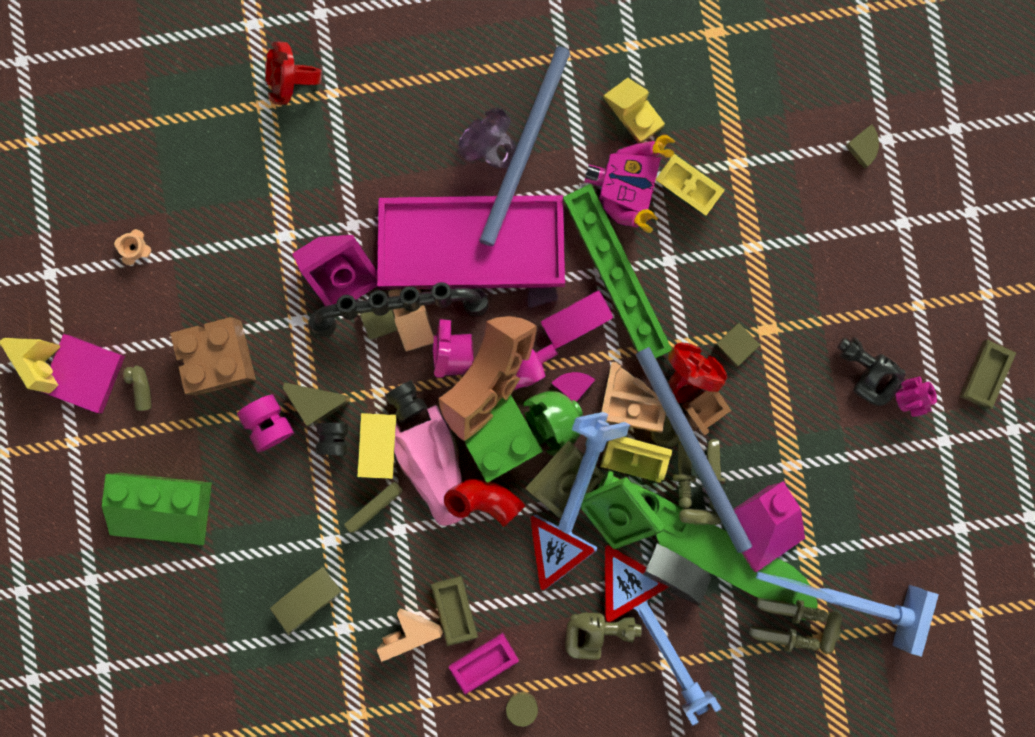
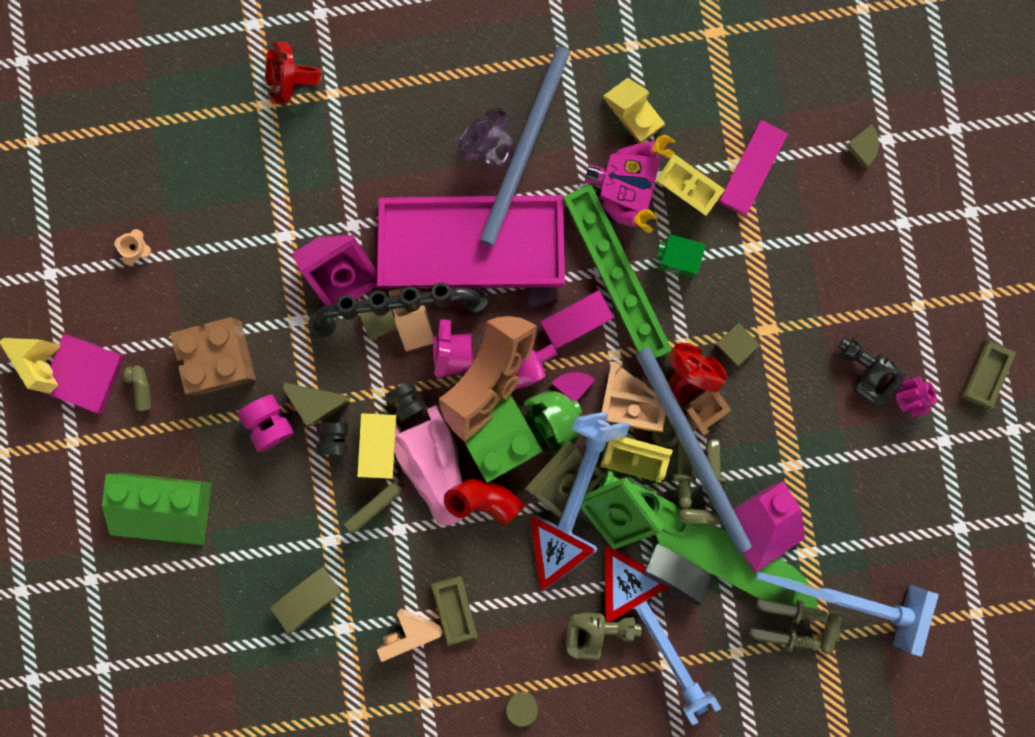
(483, 663): dark pink tile -> none
(680, 256): none -> green brick
(753, 168): none -> dark pink tile

